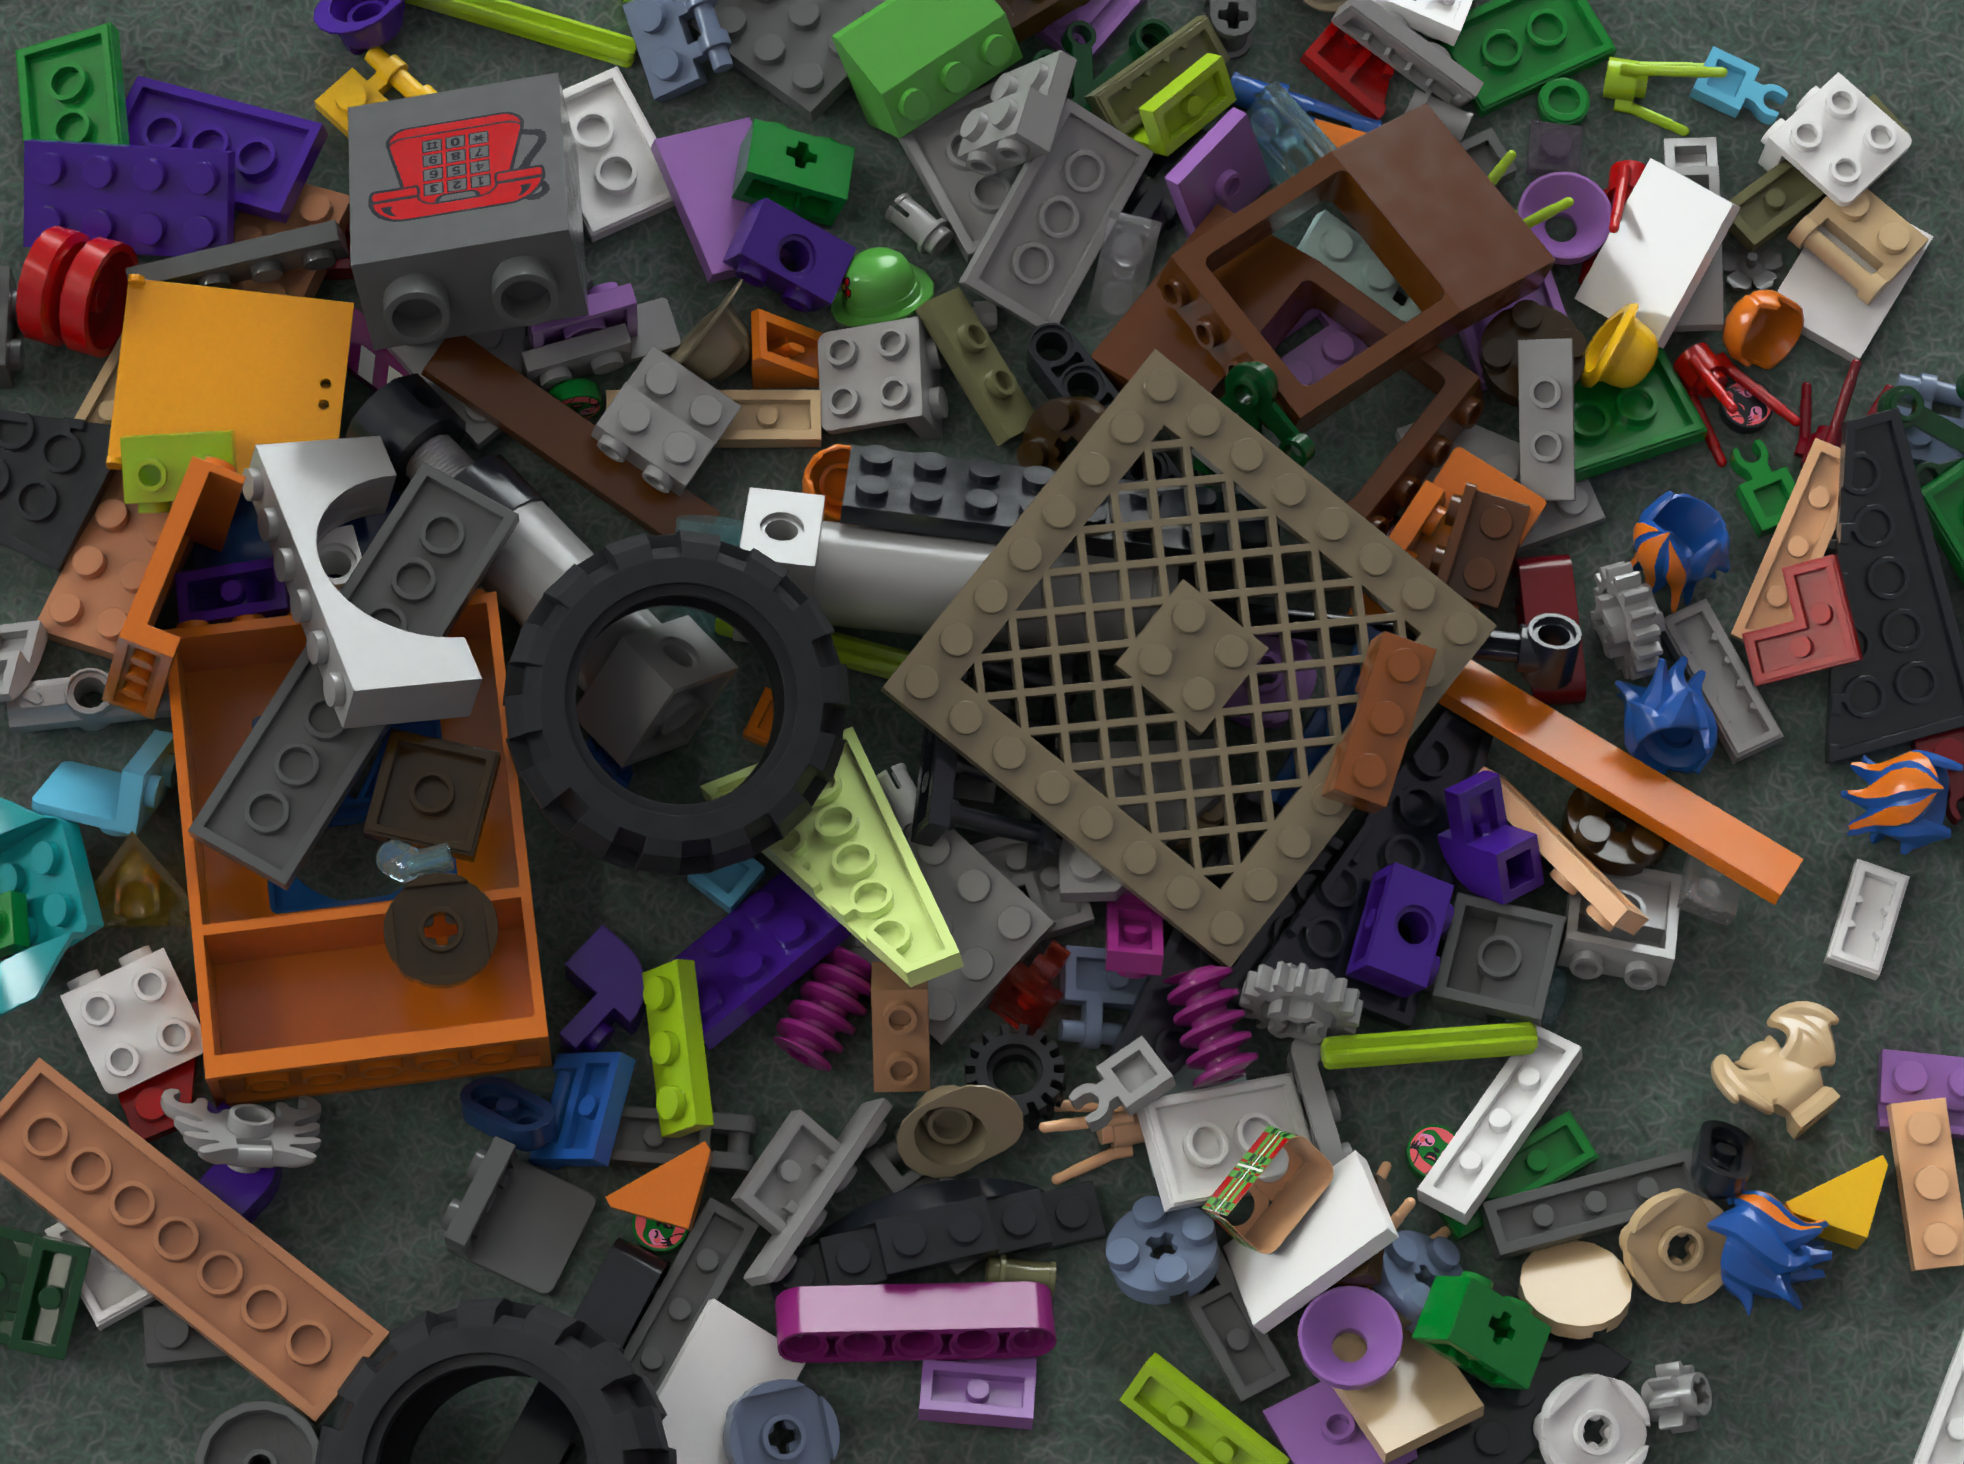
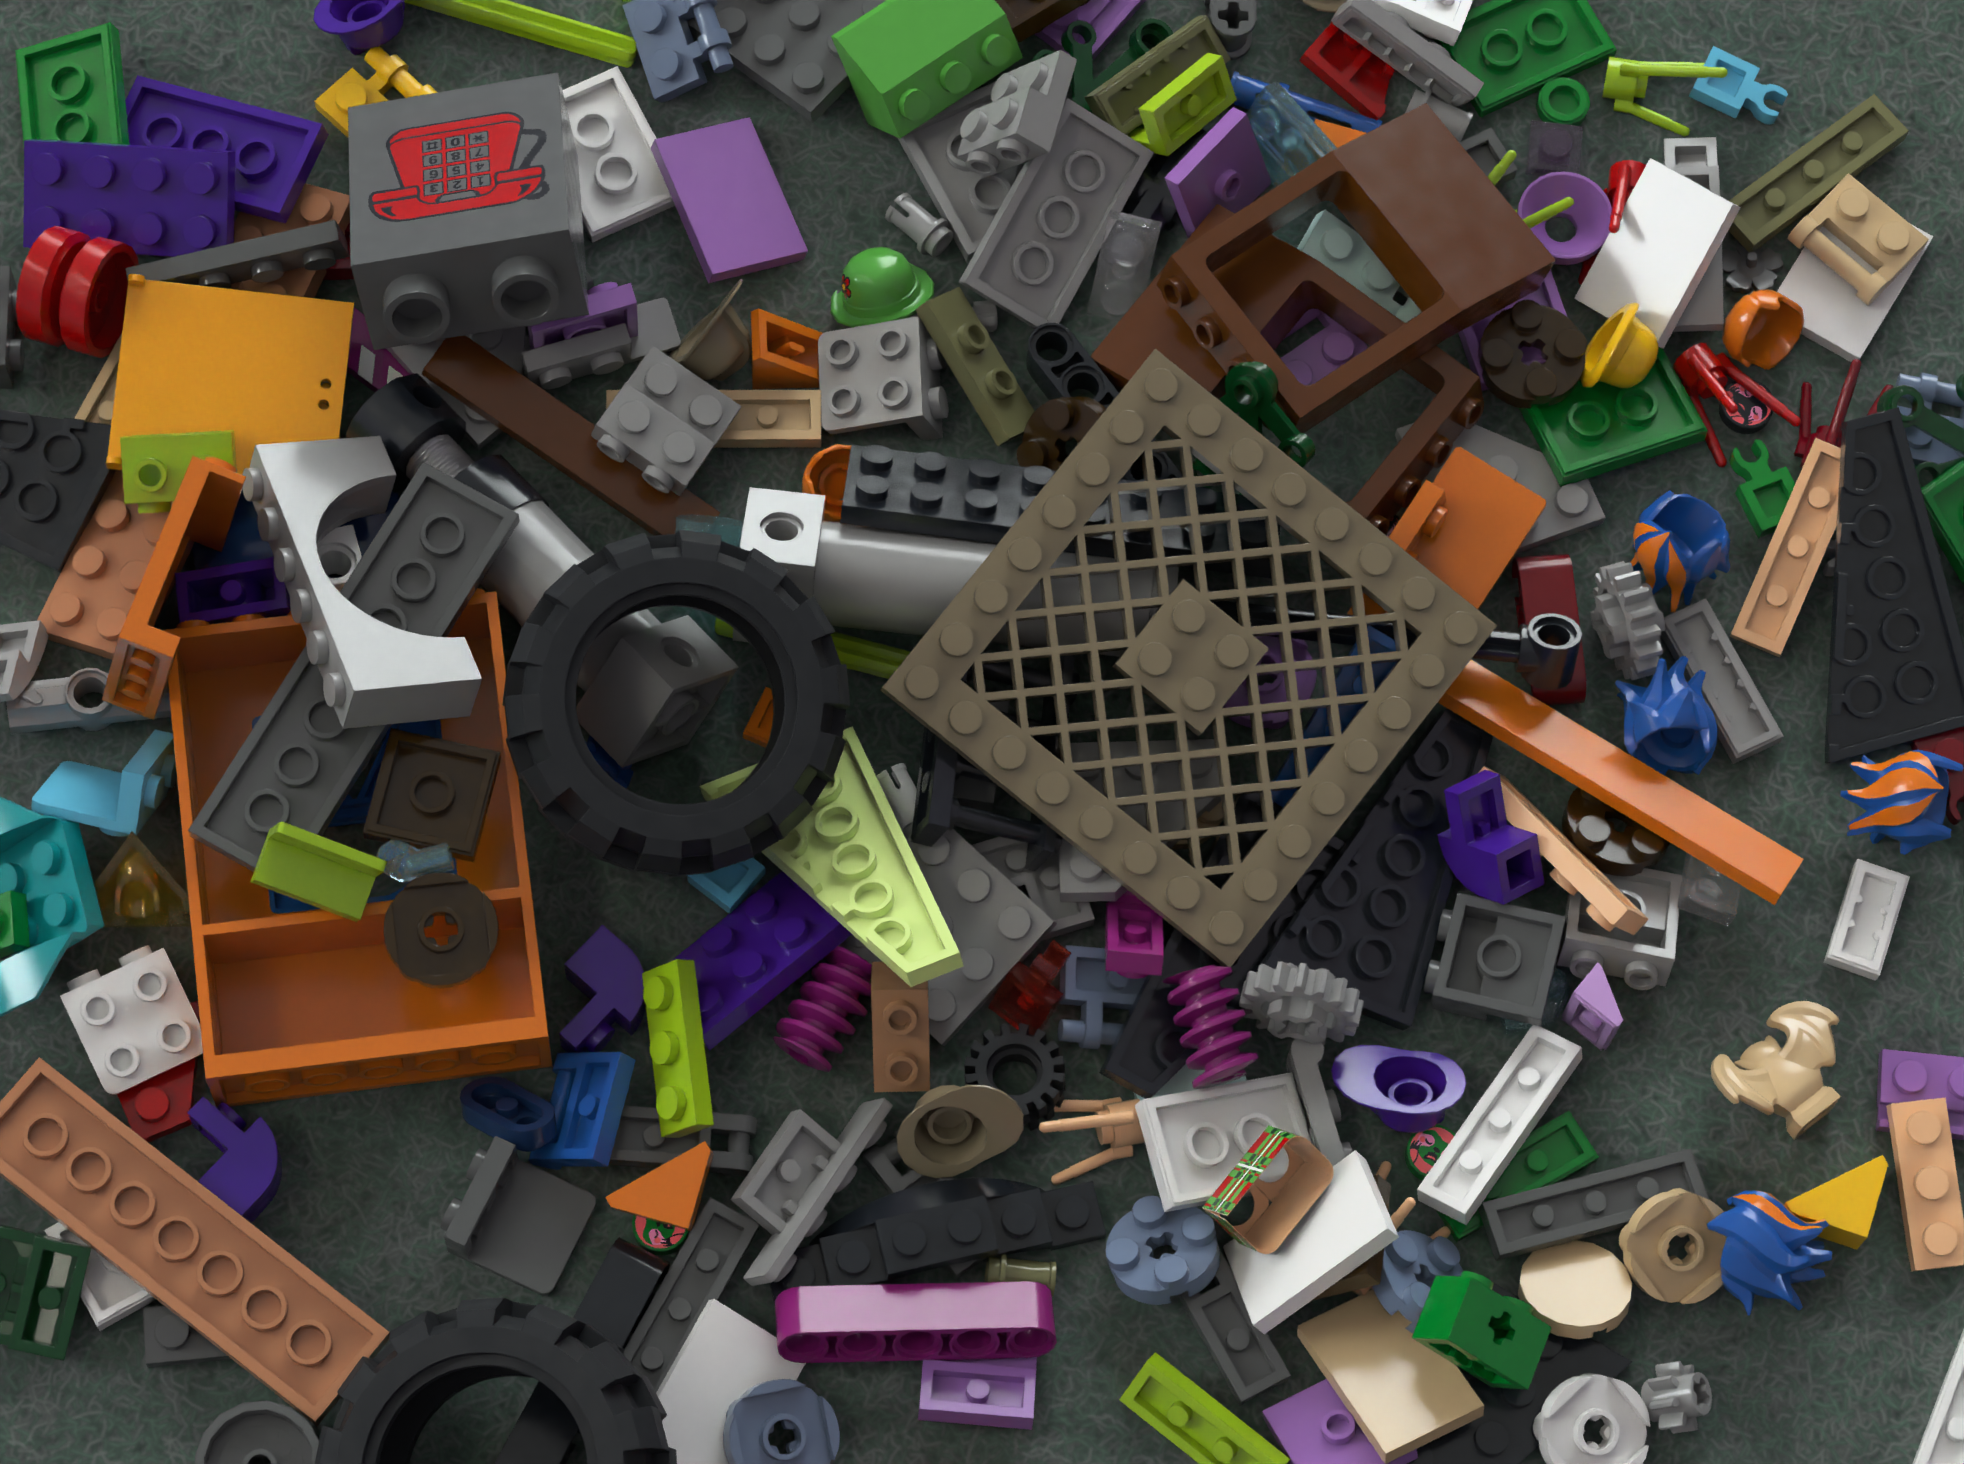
(248, 1134): light grey animal -> none
(317, 870): none -> lime panel
(579, 395): green tile -> none
(794, 170): green brick -> none
(817, 254): dark purple brick -> none
(1129, 1080): light grey plate -> none
(1356, 1312): medium lavender piece -> none
(1379, 951): dark purple brick -> none
(1385, 712): dark orange arch -> none
(1400, 1085): none -> dark purple piece
(1428, 1045): lime axle -> none
(1480, 545): reddish brown bracket -> none
(1547, 418): light grey plate -> none
(1594, 1009): none -> lavender slope
(1722, 1159): black plate -> none
(1821, 630): red tile -> none
(1836, 140): white bracket -> none

